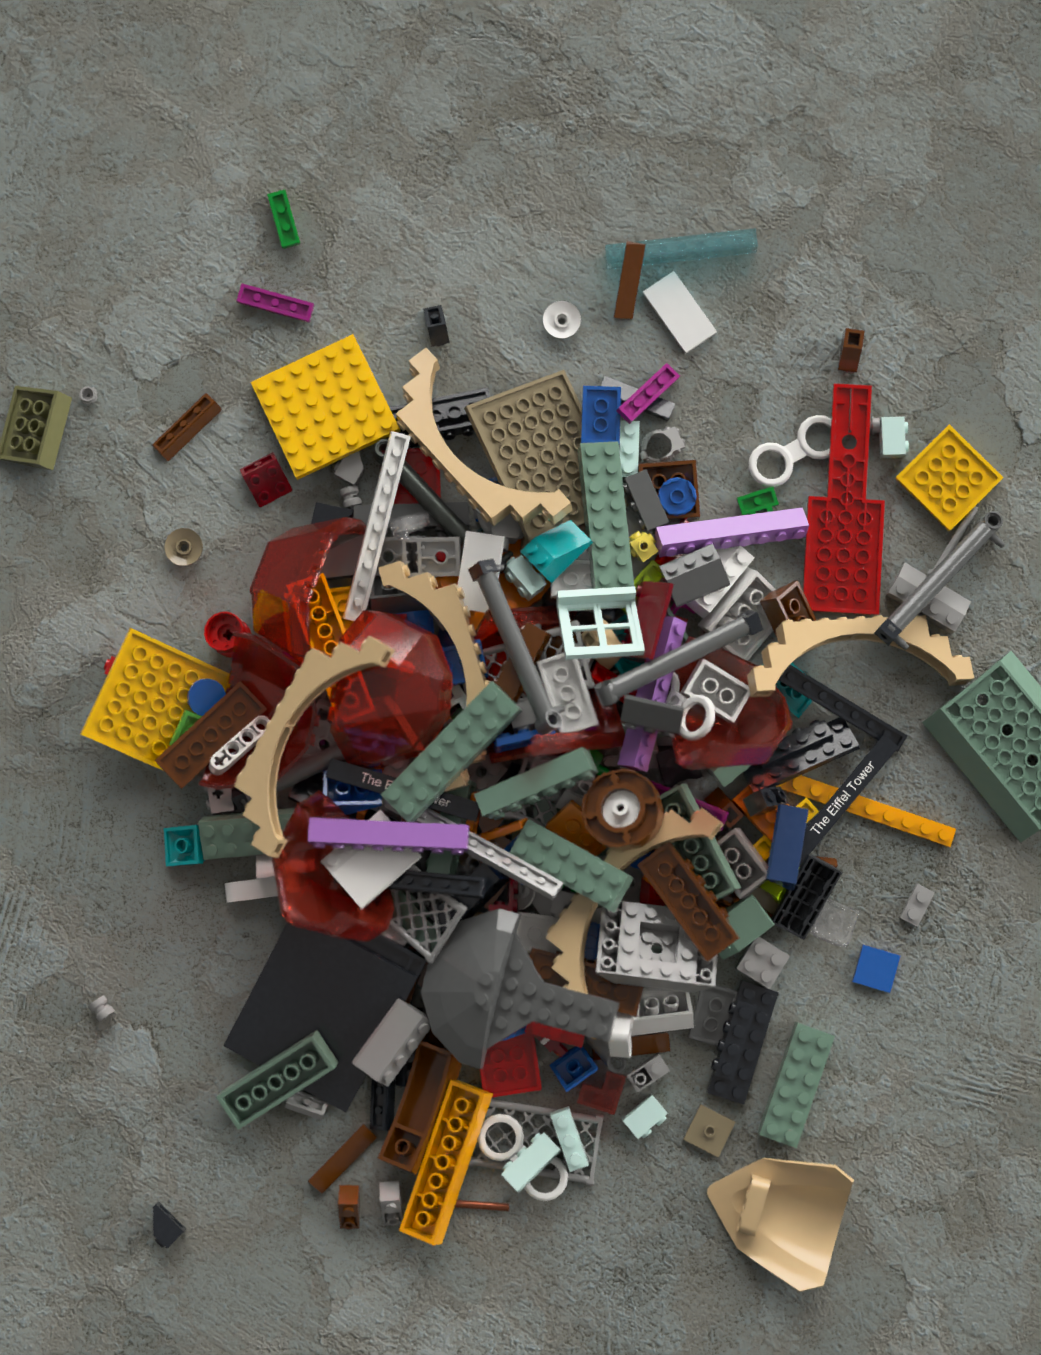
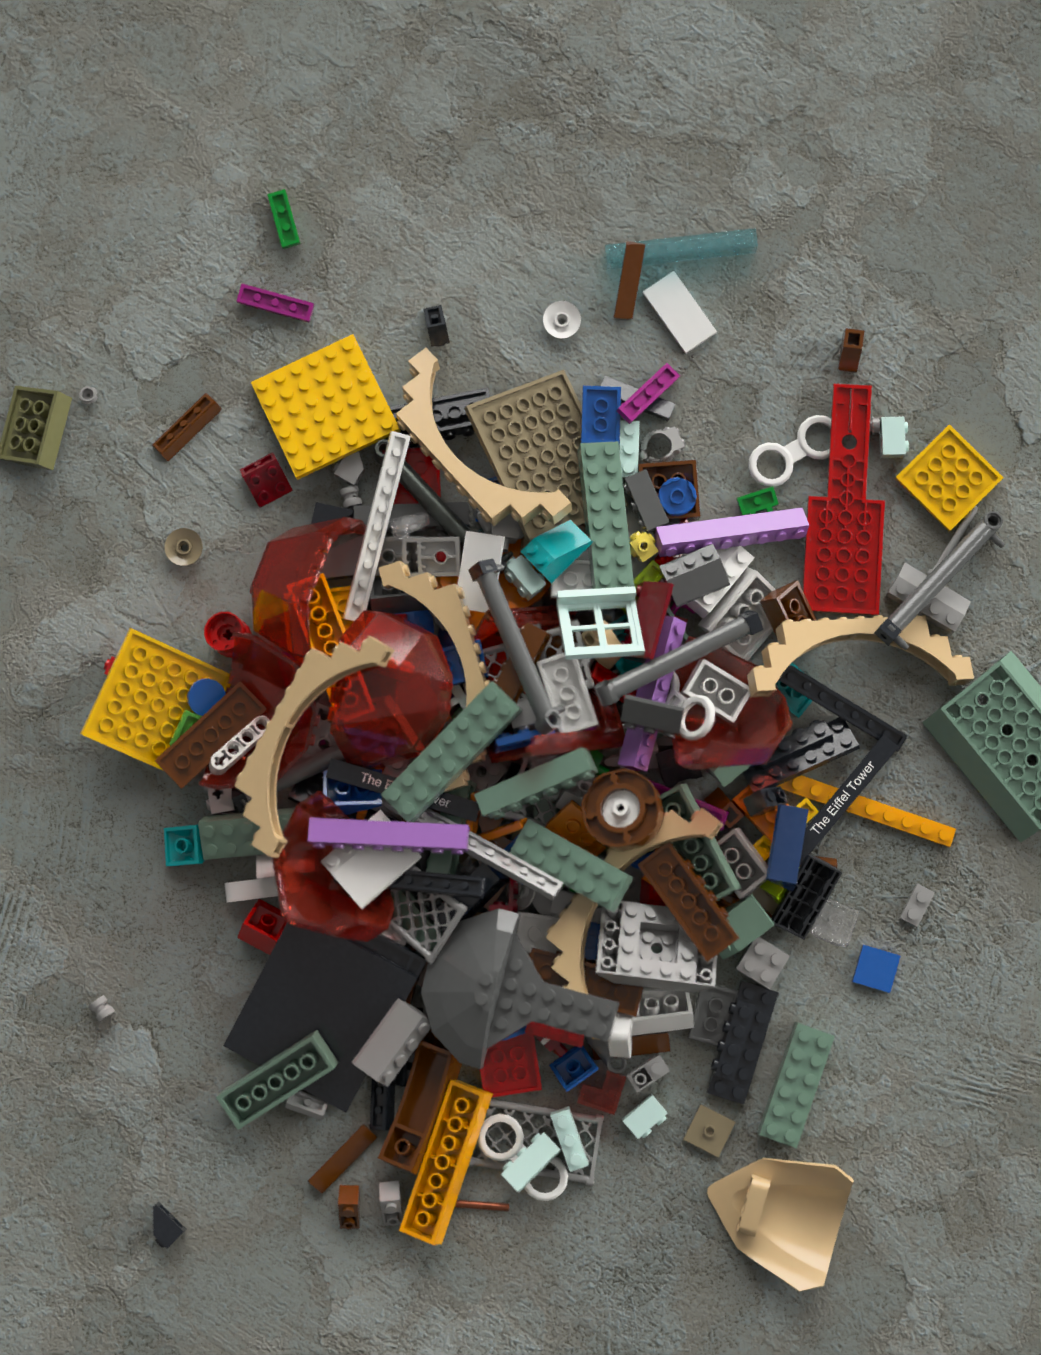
(262, 927): none -> red slope

